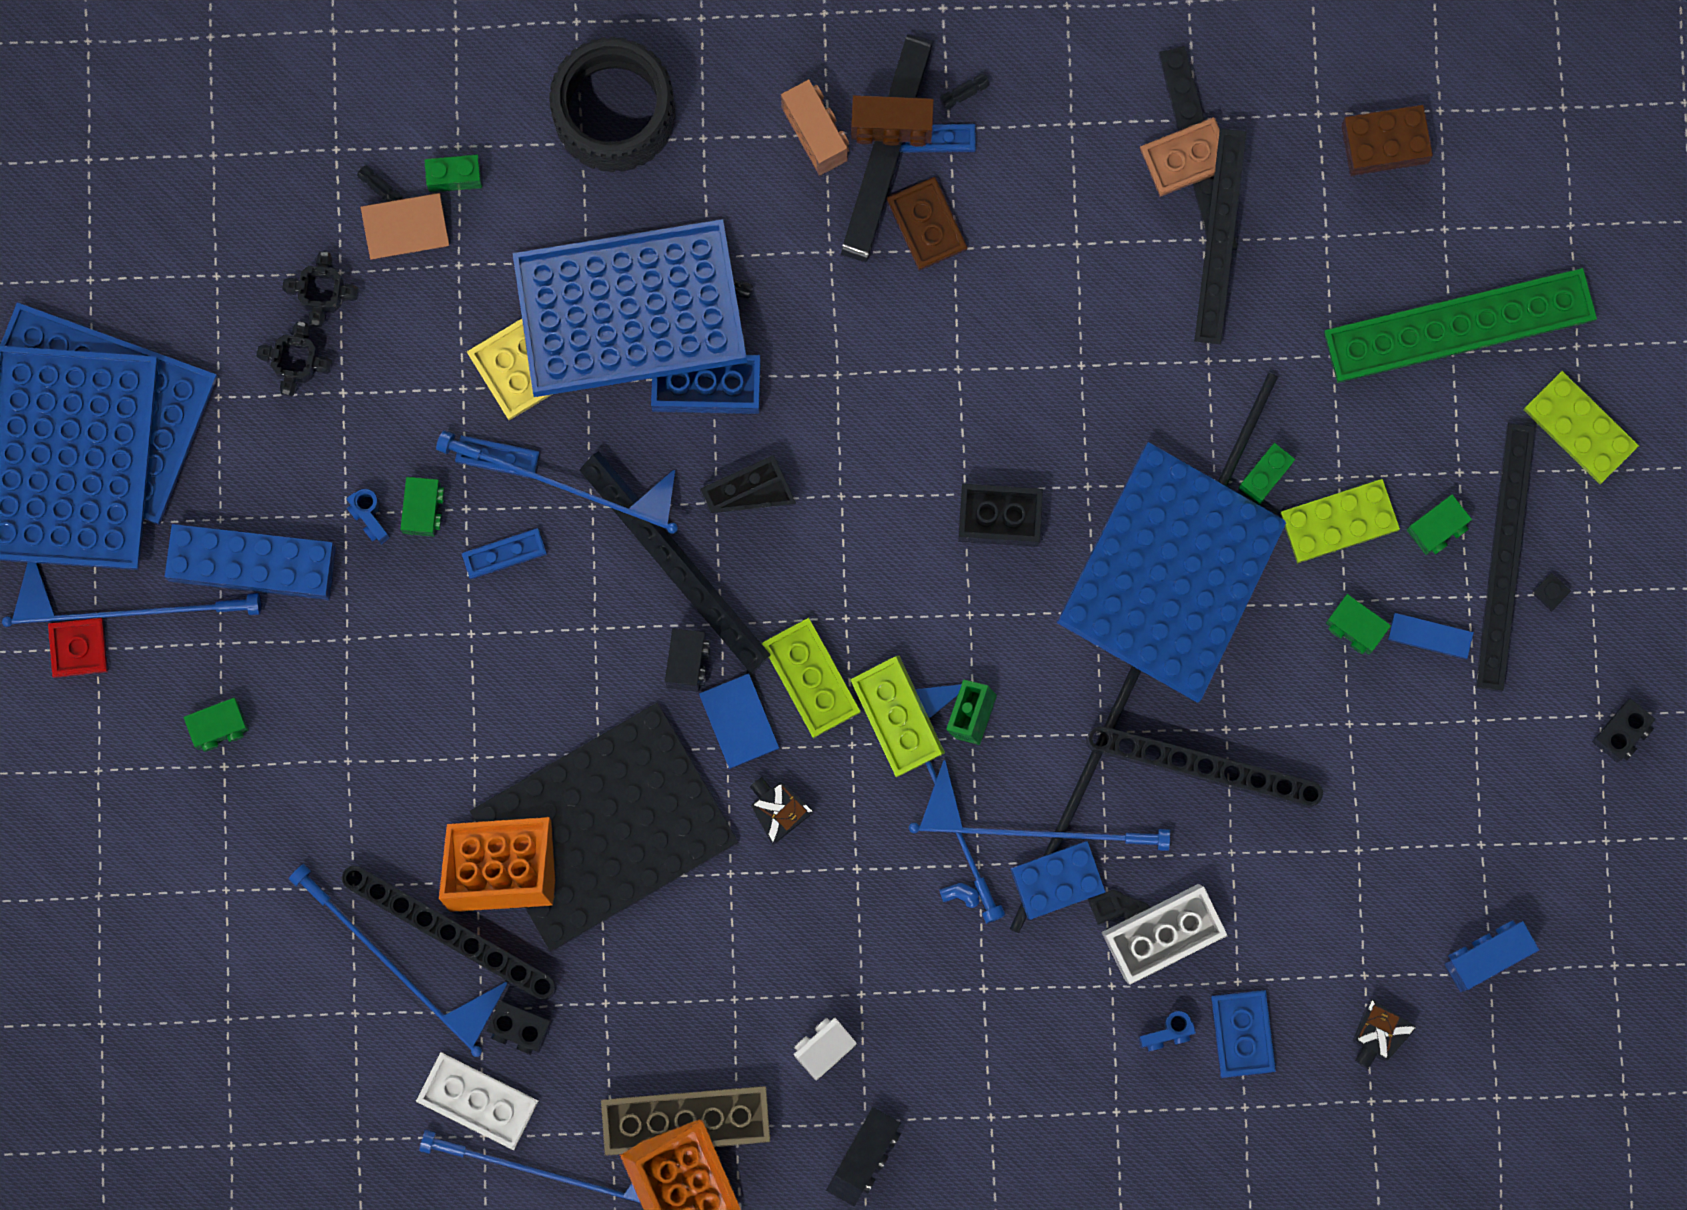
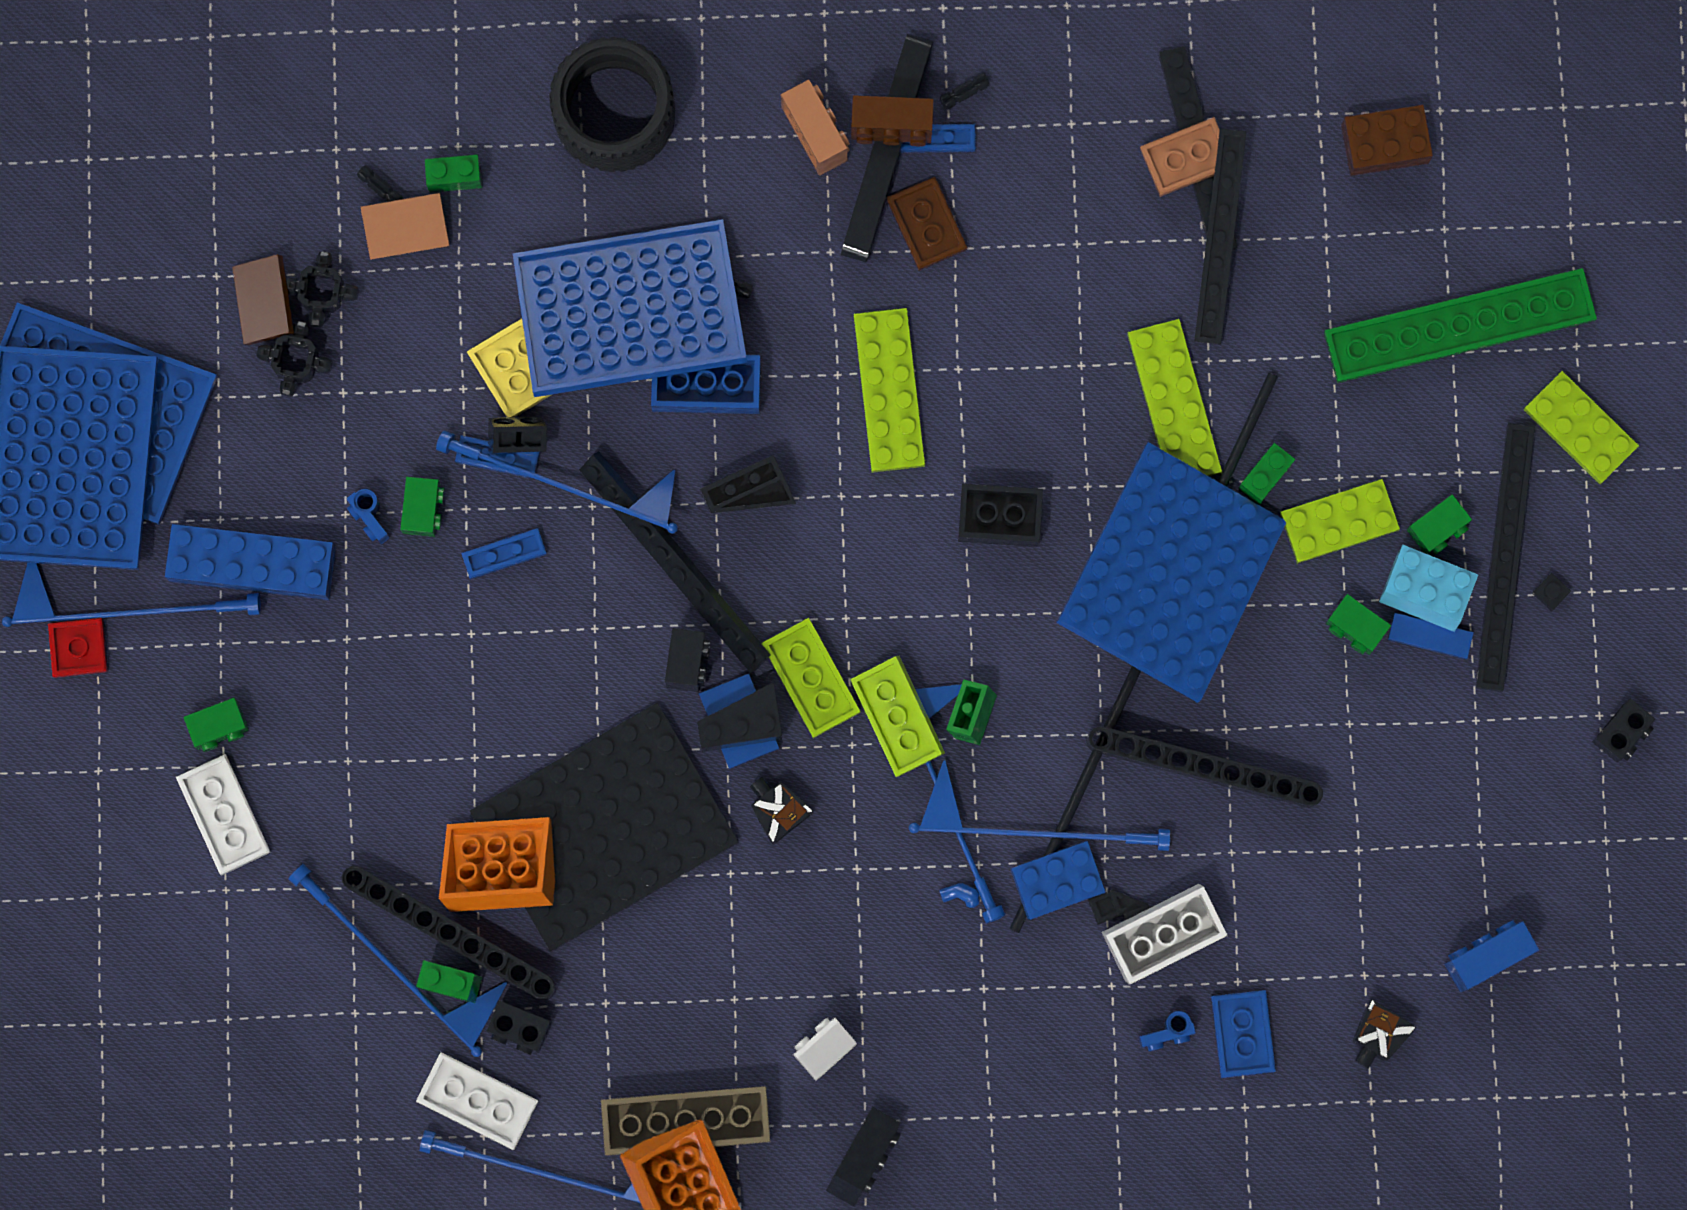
(223, 814): none -> white tile
(262, 299): none -> reddish brown tile
(449, 981): none -> green brick
(517, 434): none -> black brick
(743, 722): none -> black wedge
(889, 390): none -> lime plate
(1174, 395): none -> lime plate
(1428, 588): none -> medium azure brick

